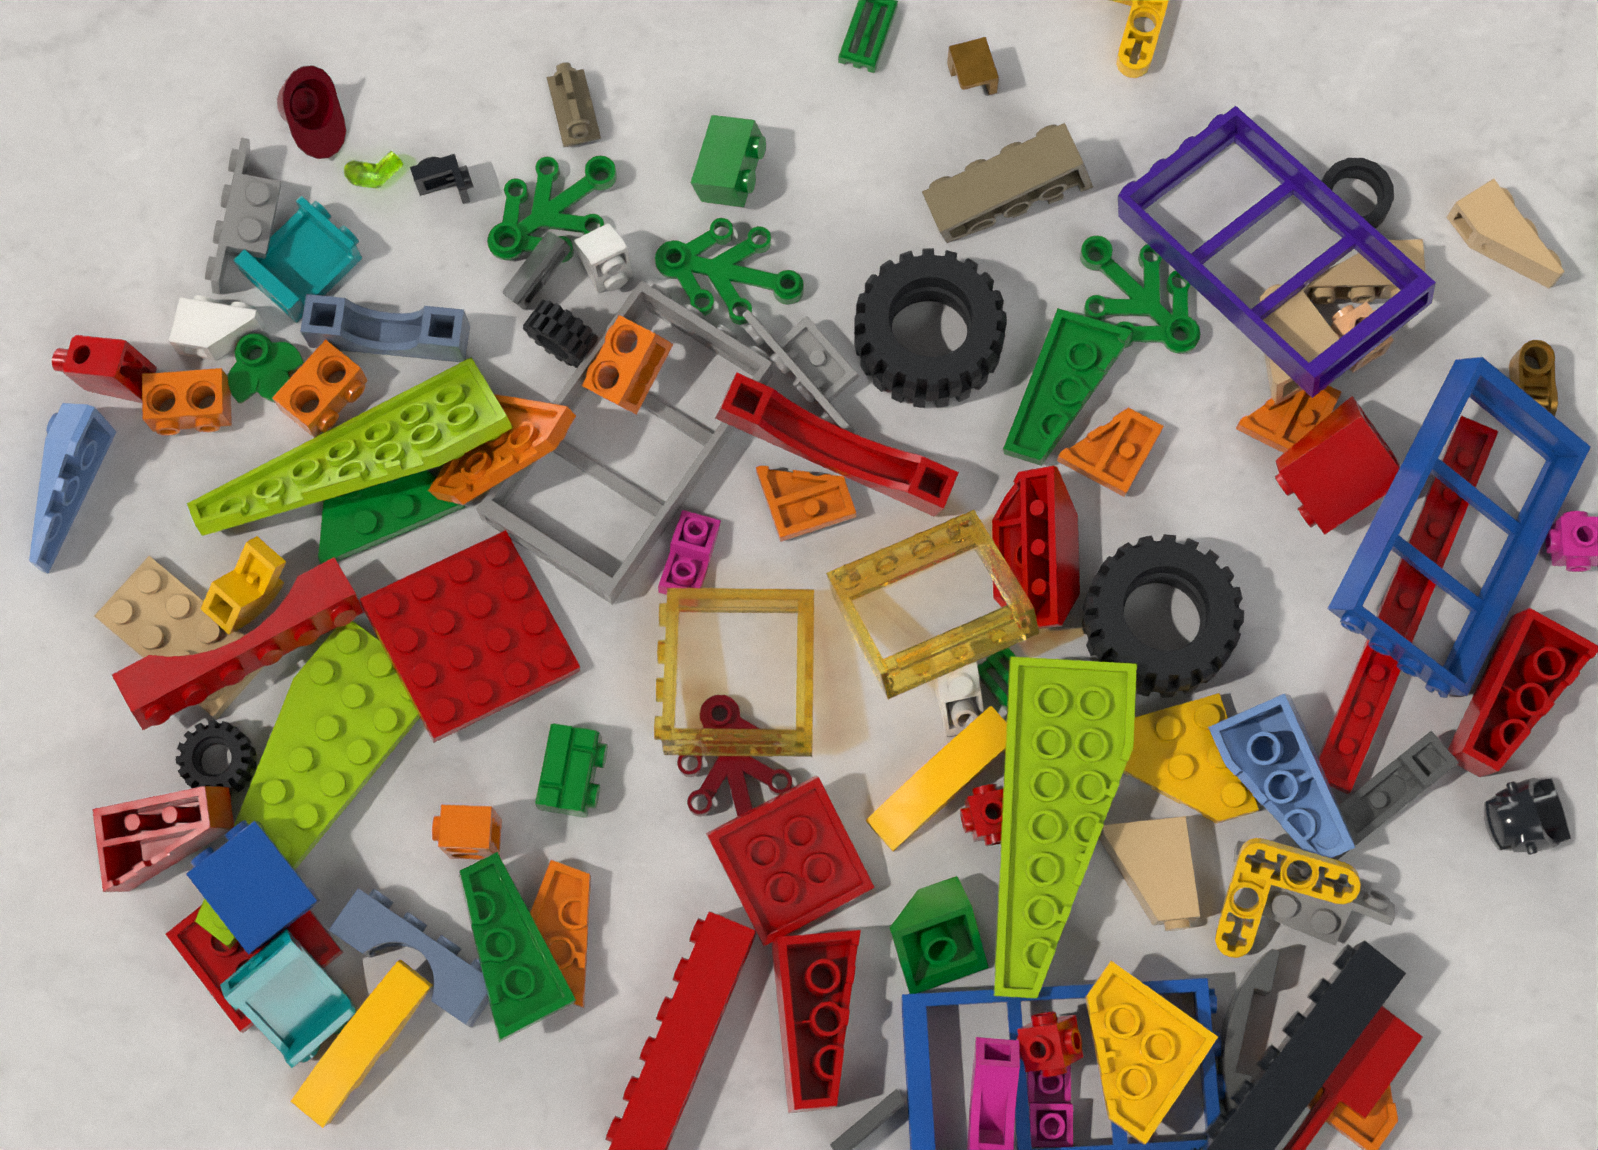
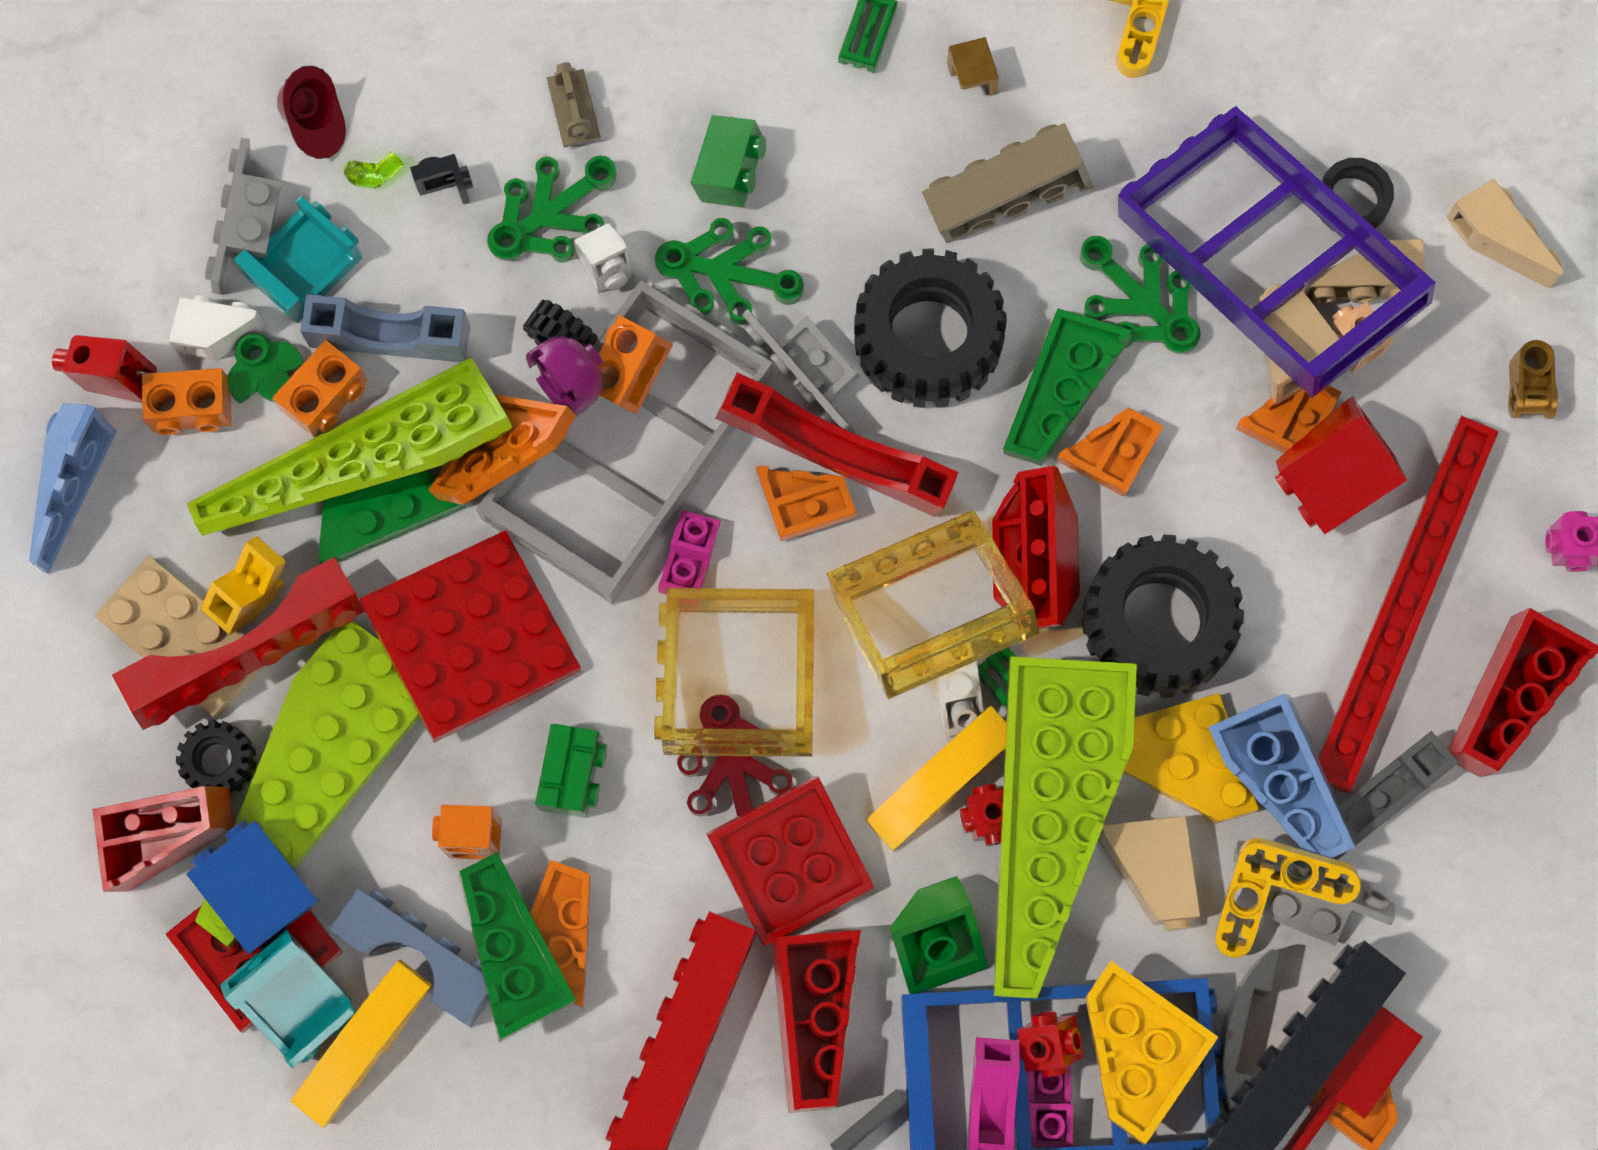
(536, 270): dark grey slope -> none
(568, 372): none -> magenta cylinder
(1526, 534): blue window -> none
(1526, 817): black helmet -> none

